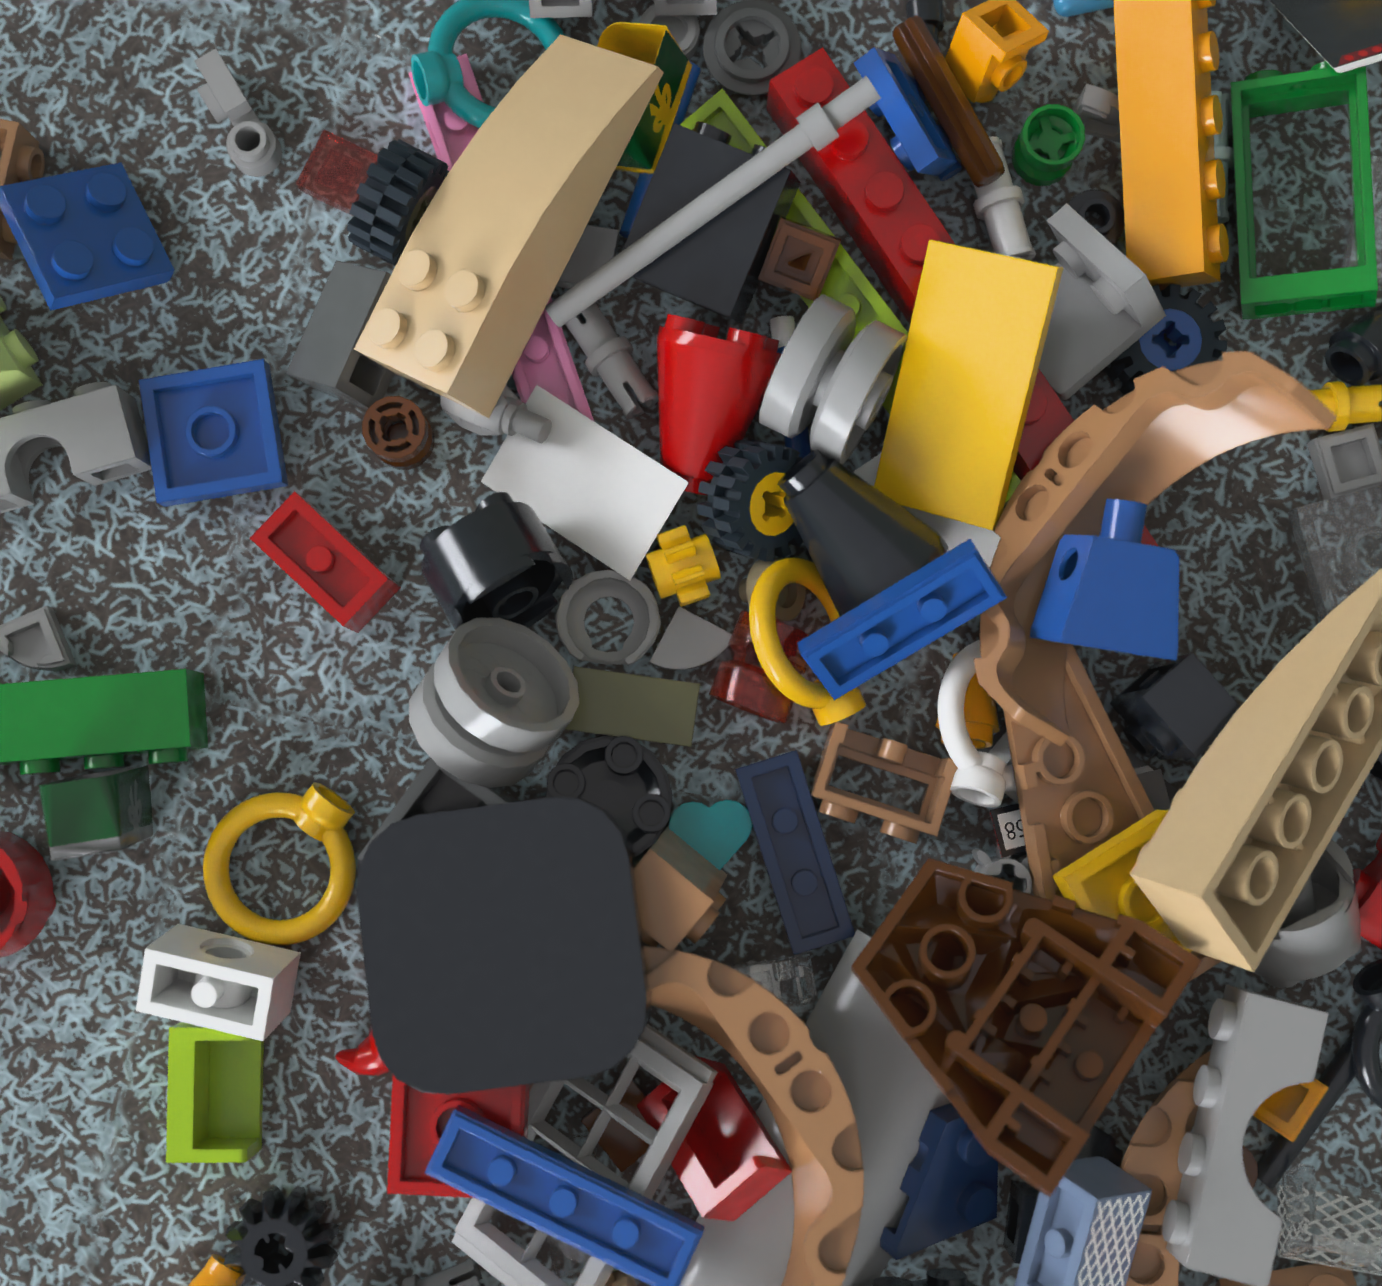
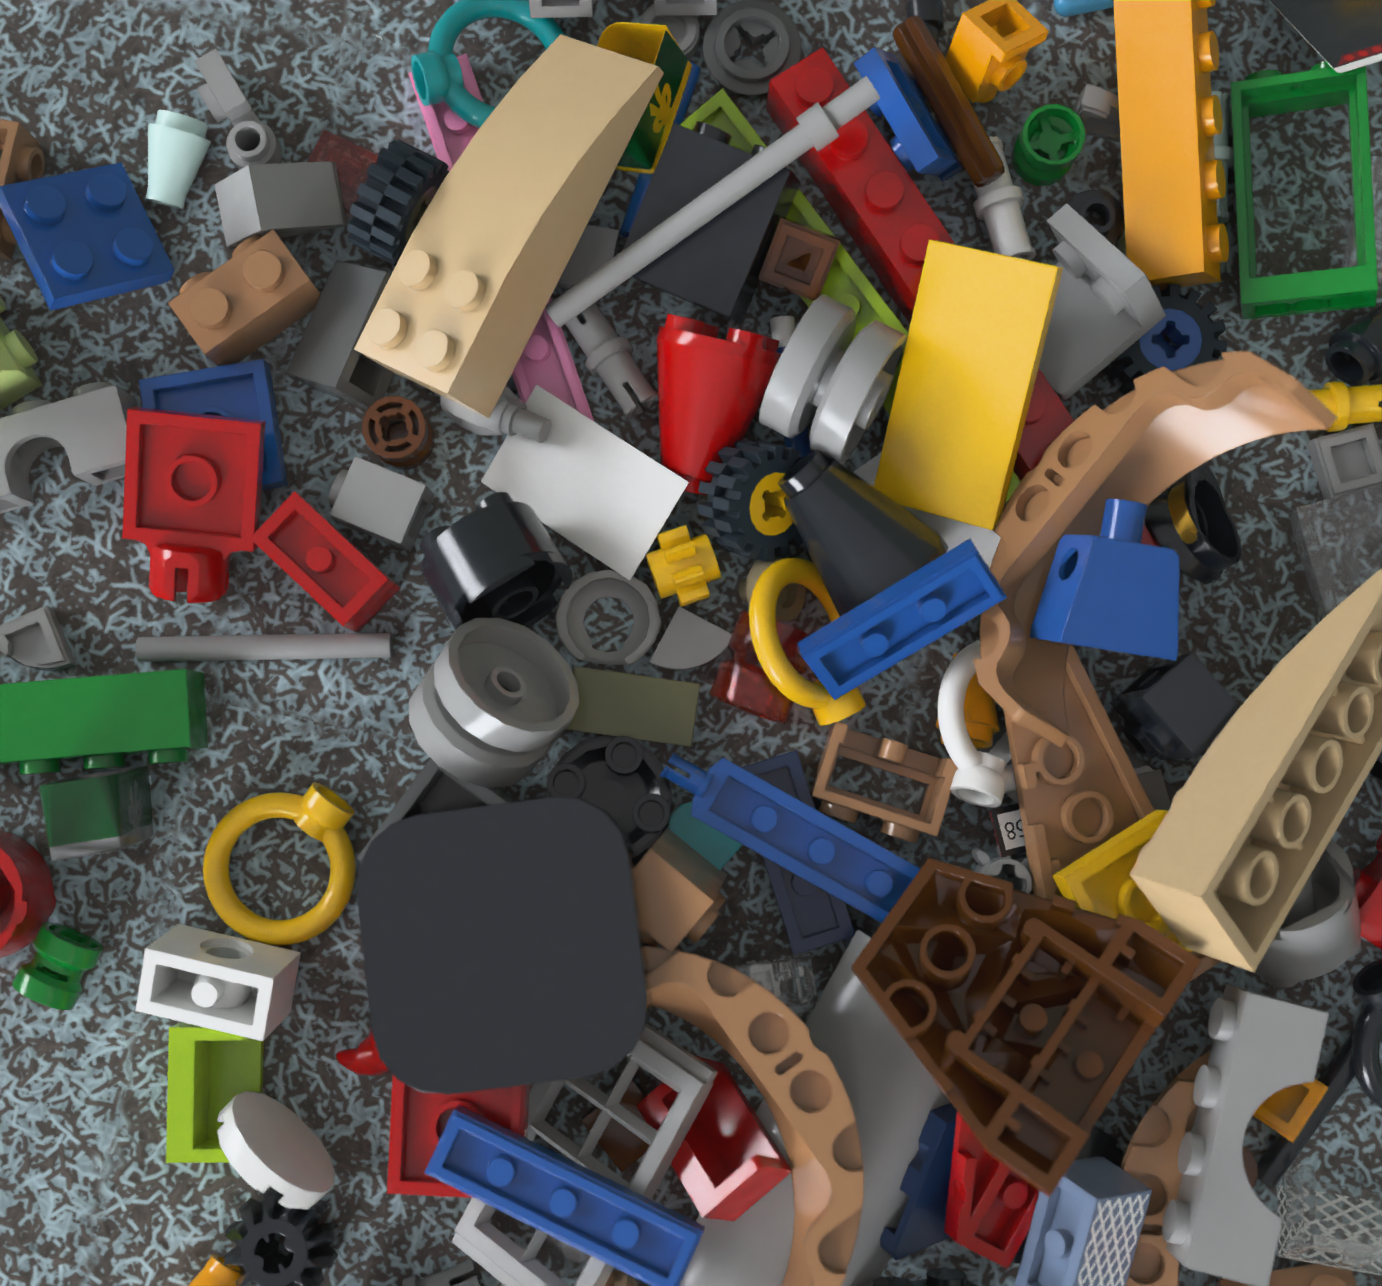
(57, 966): none -> green wheel
(174, 157): none -> light aqua cone
(192, 496): none -> red plate
(245, 300): none -> medium nougat brick
(264, 647): none -> light grey bar
(275, 1149): none -> white tile
(280, 197): none -> light grey slope
(380, 503): none -> light grey brick
(794, 835): none -> blue plate
(986, 1201): none -> red wing
(1196, 525): none -> black piece

